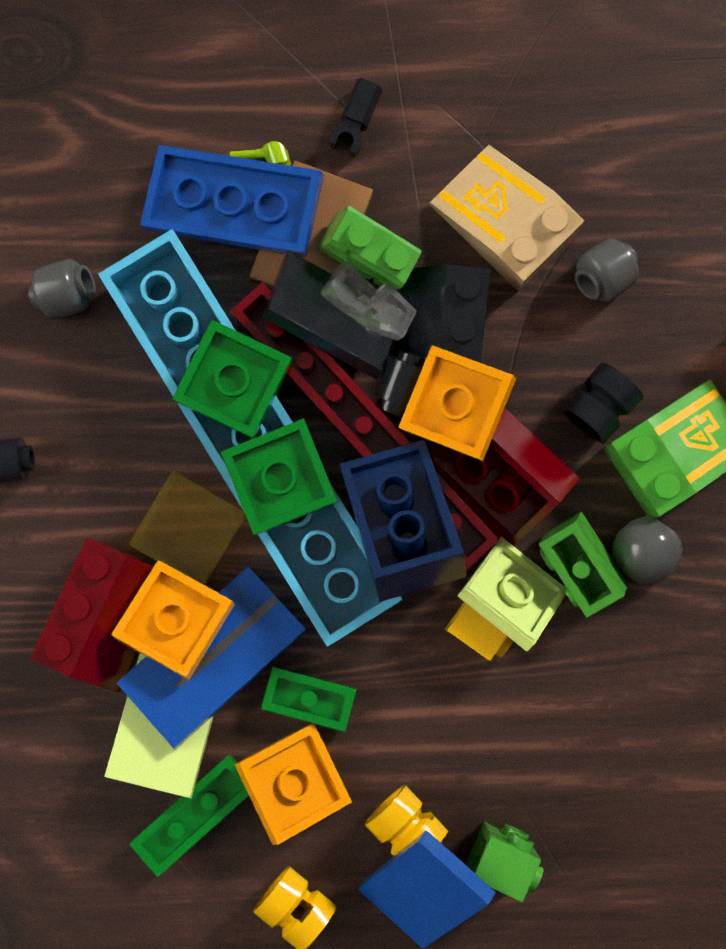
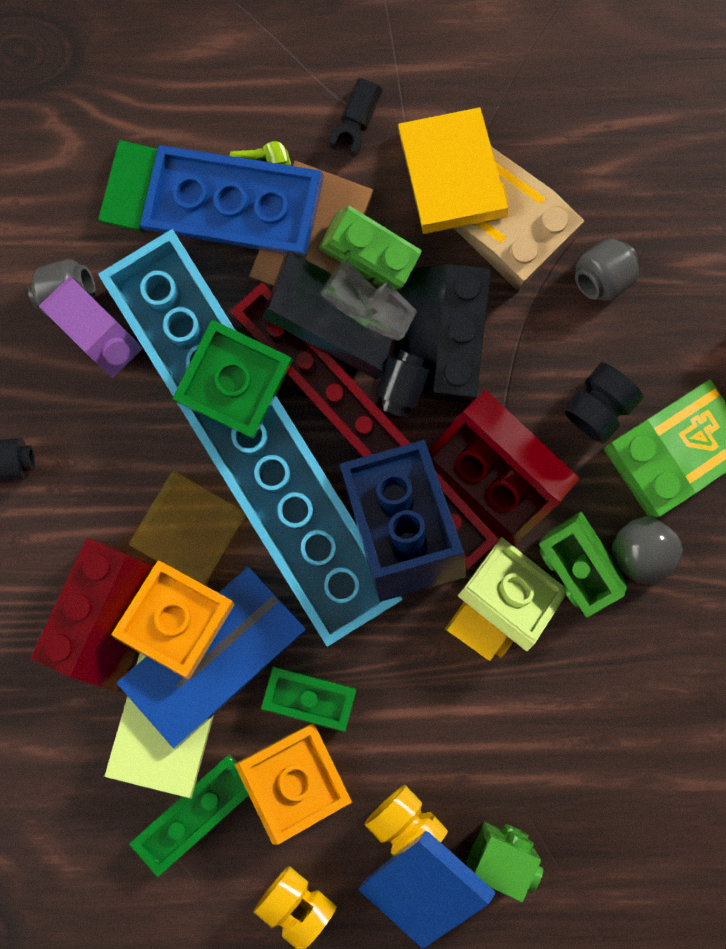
(90, 327): none -> medium lavender slope
(128, 186): none -> green tile
(279, 477): green plate -> none
(452, 170): none -> yellow tile
(457, 402): light orange plate -> none

